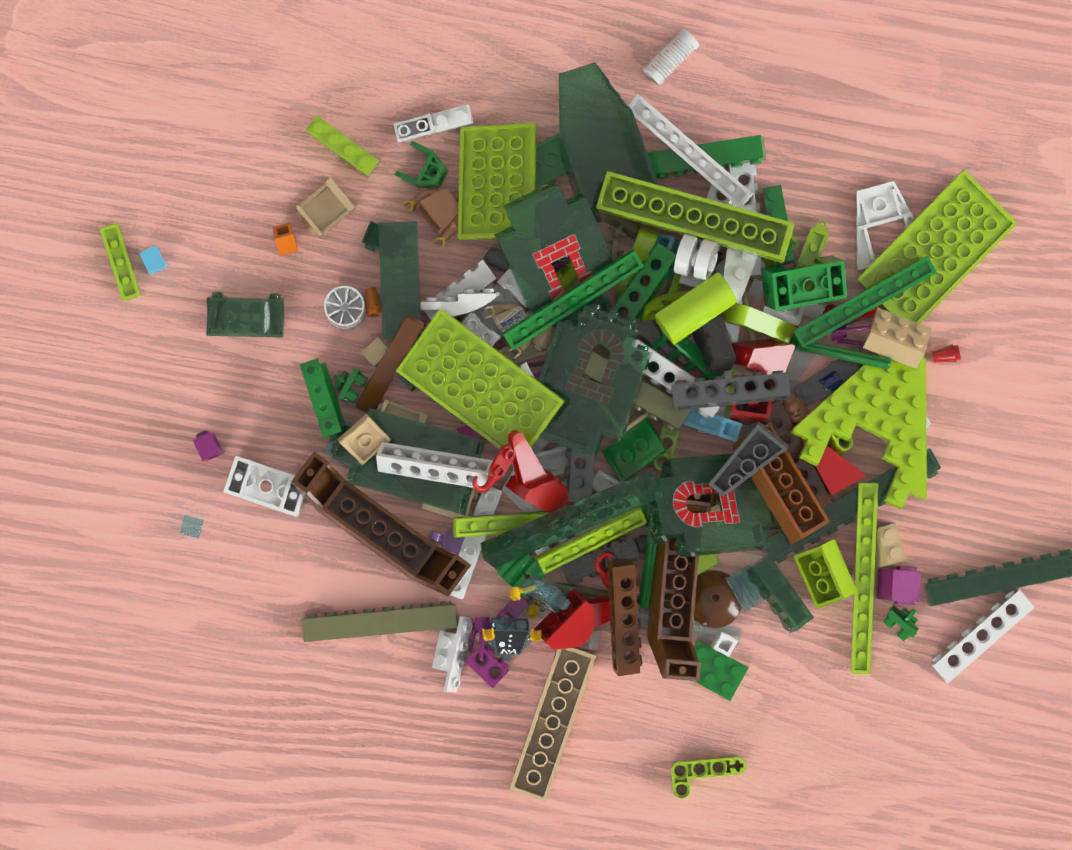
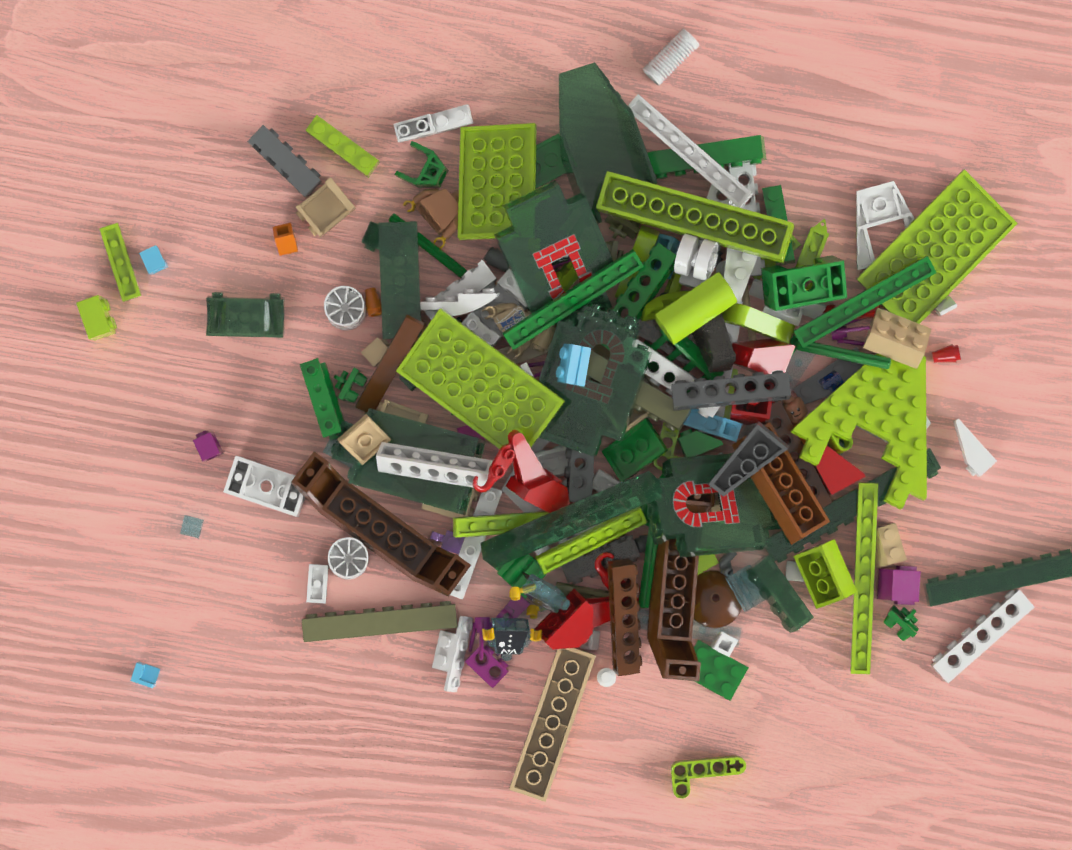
(96, 317): none -> lime brick
(145, 674): none -> medium azure panel
(284, 161): none -> dark grey wedge
(317, 583): none -> white plate
(348, 558): none -> white wheel
(436, 252): none -> green axle
(573, 364): none -> medium azure brick
(606, 677): none -> white plate
(696, 443): none -> green slope
(725, 564): none -> dark grey arm
(792, 572): none -> white slope
(945, 306): none -> white slope
(974, 453): none -> white slope

